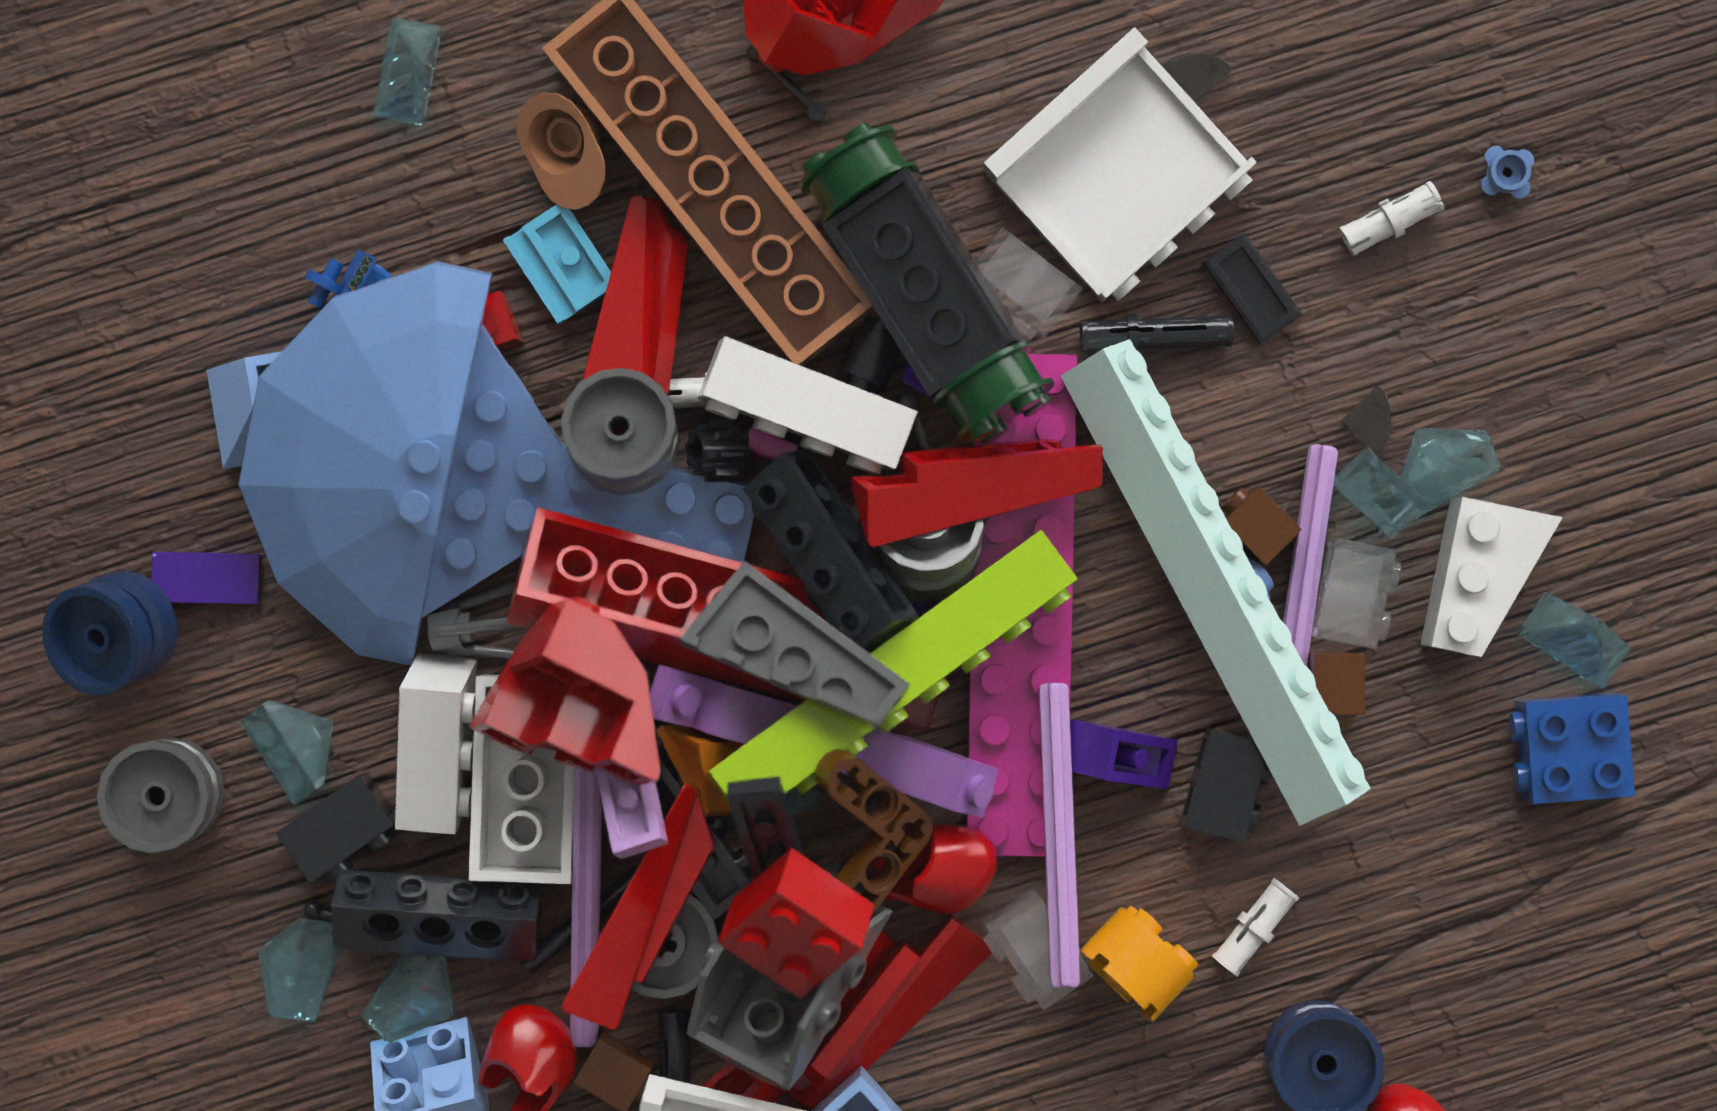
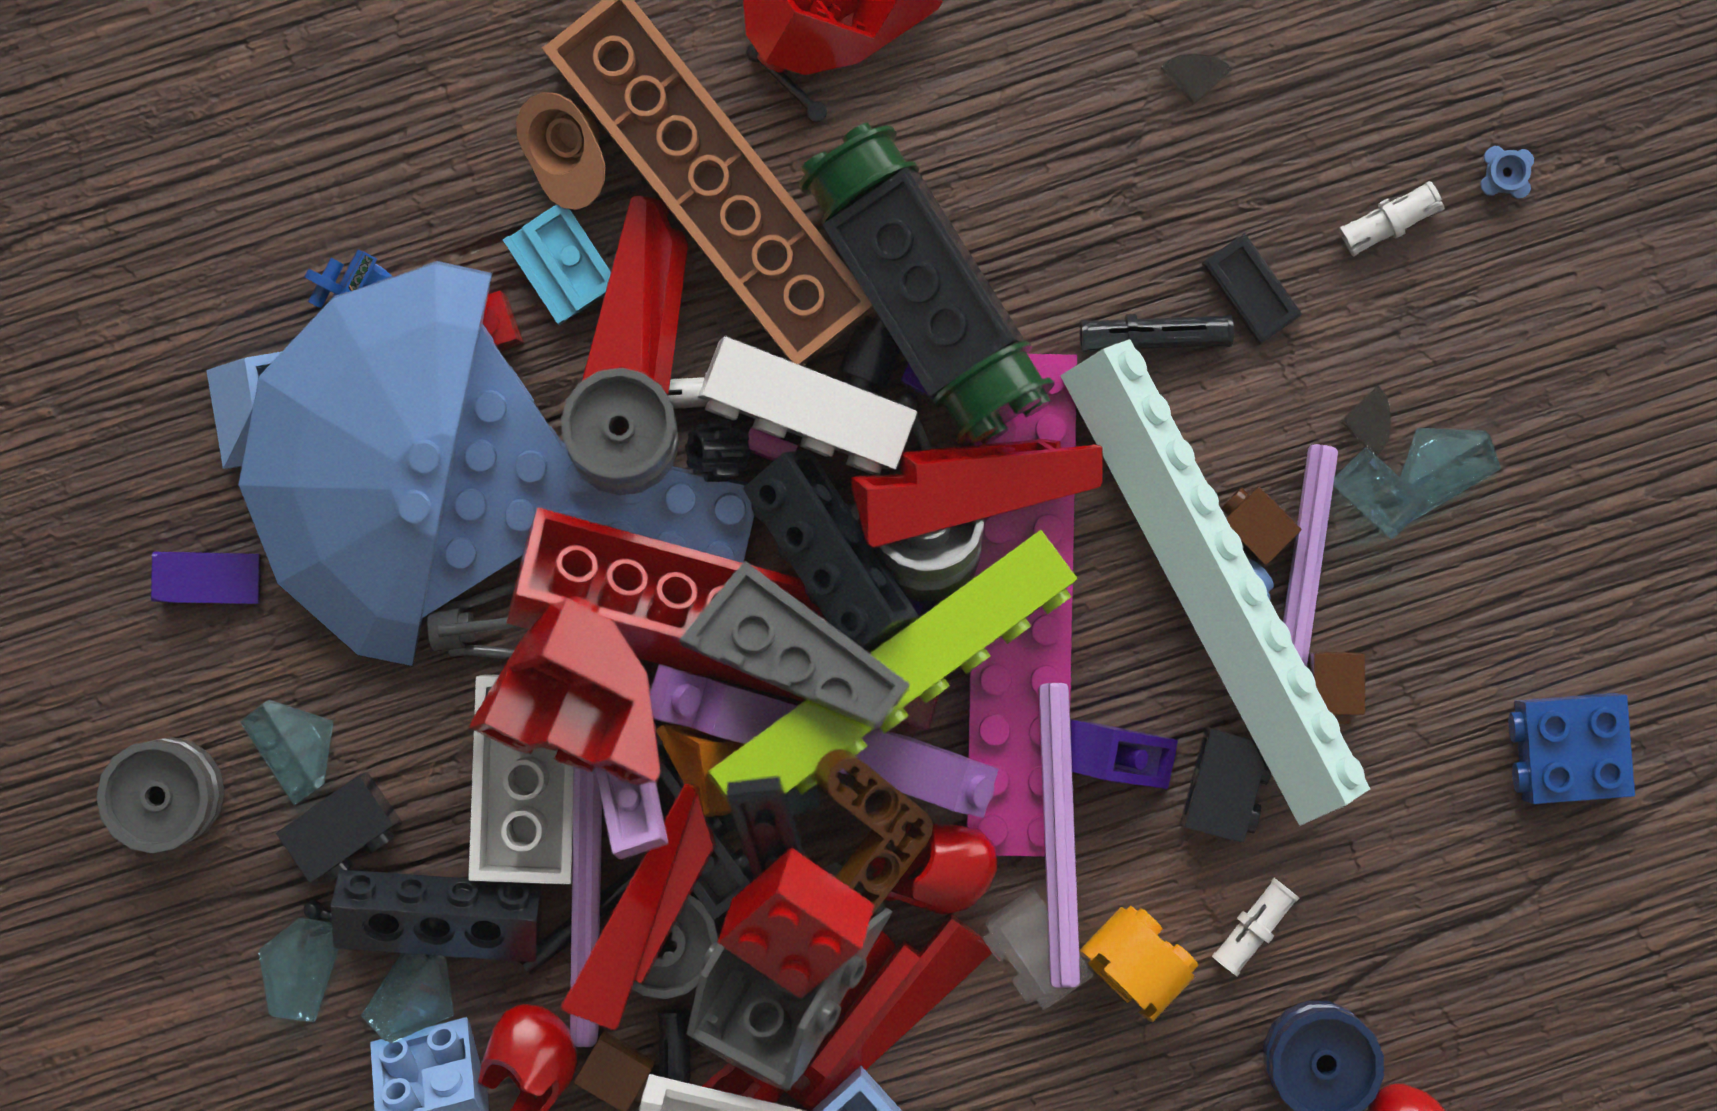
(109, 632): dark blue wheel -> none
(407, 71): clear light blue slope -> none
(435, 743): white wedge -> none
(1026, 285): clear brick -> none
(1118, 168): white panel -> none
(1355, 593): clear brick -> none
(1480, 571): white wedge -> none
(1575, 639): clear light blue slope -> none

